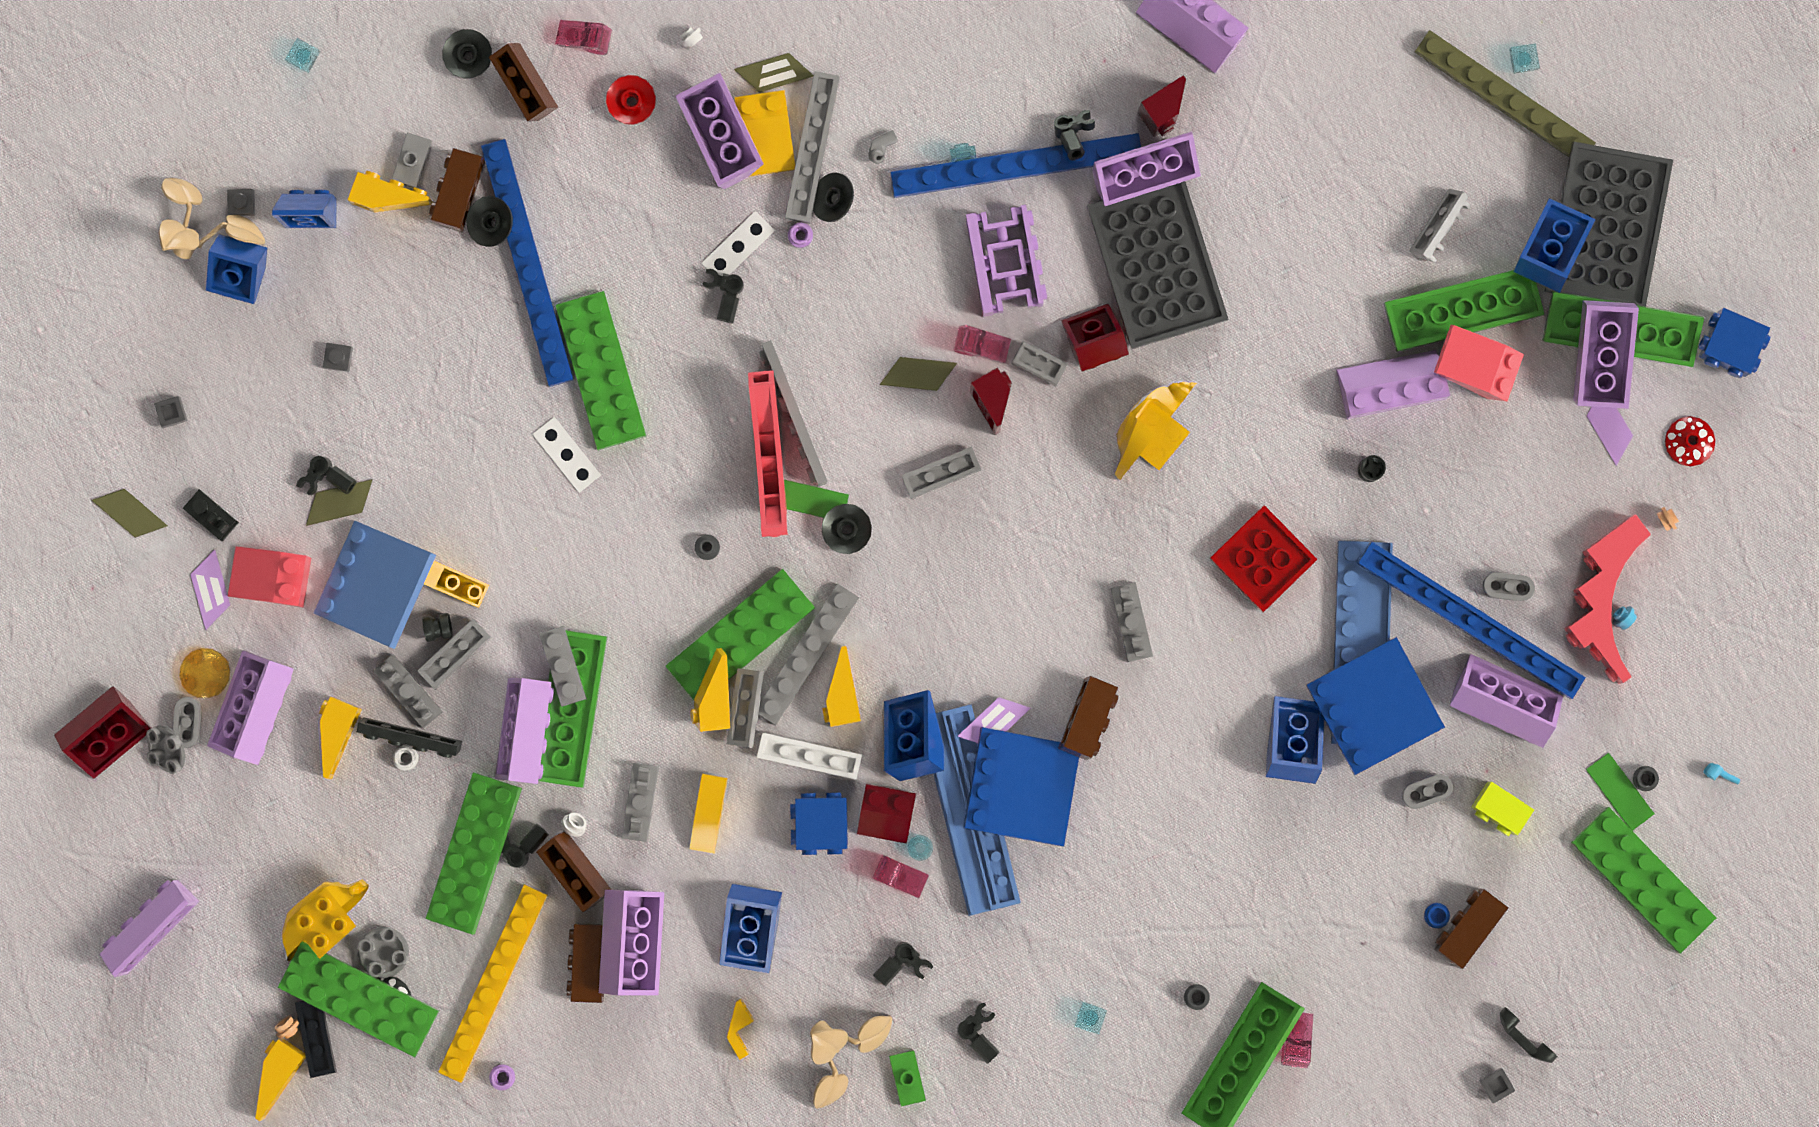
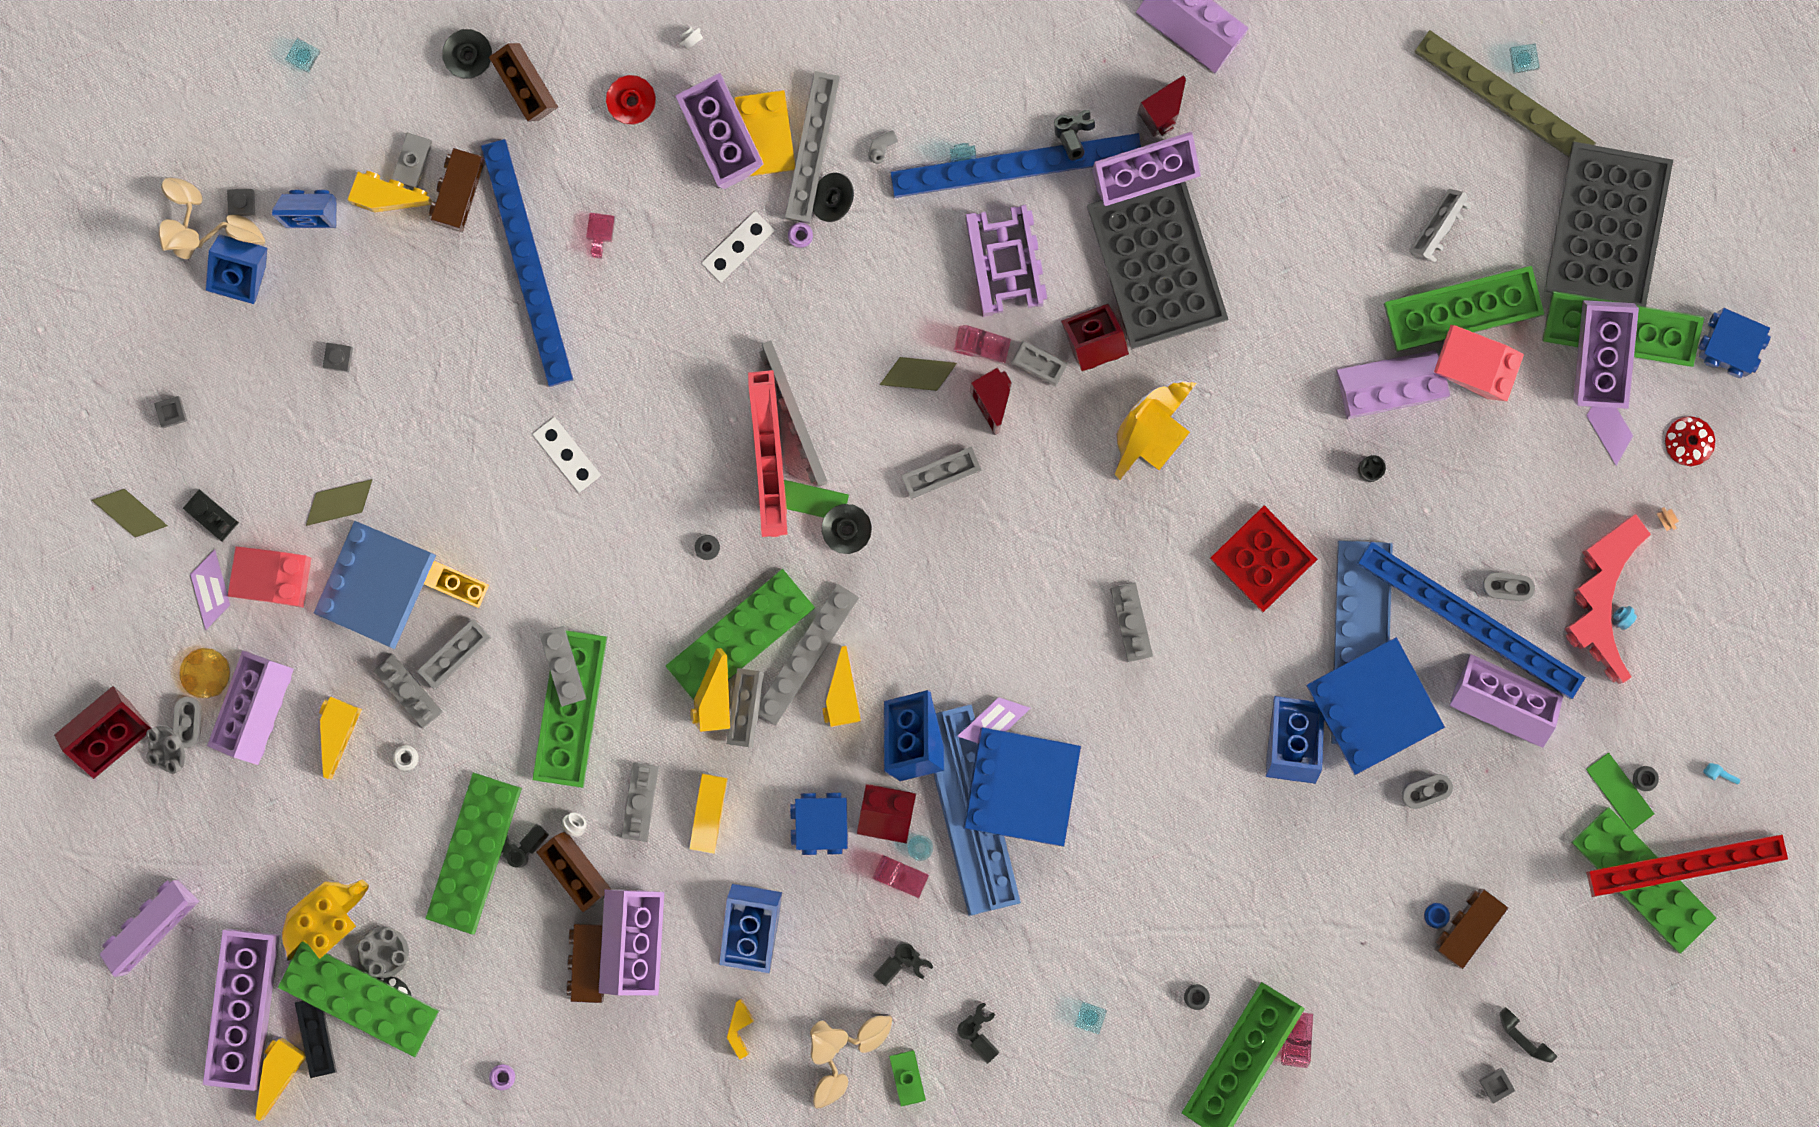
(241, 1009): none -> lavender brick
(286, 1027): light nougat plate -> none
(321, 467): pearl dark grey bar -> none
(401, 735): pearl dark grey plate -> none
(435, 627): pearl dark grey wheel -> none
(480, 218): pearl dark grey dish -> none
(493, 983): yellow plate -> none
(524, 730): lavender slope -> none
(584, 35): clear pink plate -> none
(599, 230): none -> clear pink plate
(601, 370): bright green plate -> none
(732, 285): pearl dark grey bar -> none
(774, 72): olive sticker -> none
(809, 756): white plate -> none
(1089, 718): reddish brown brick -> none
(1502, 809): neon yellow brick -> none
(1554, 245): blue slope -> none
(1687, 865): none -> red plate

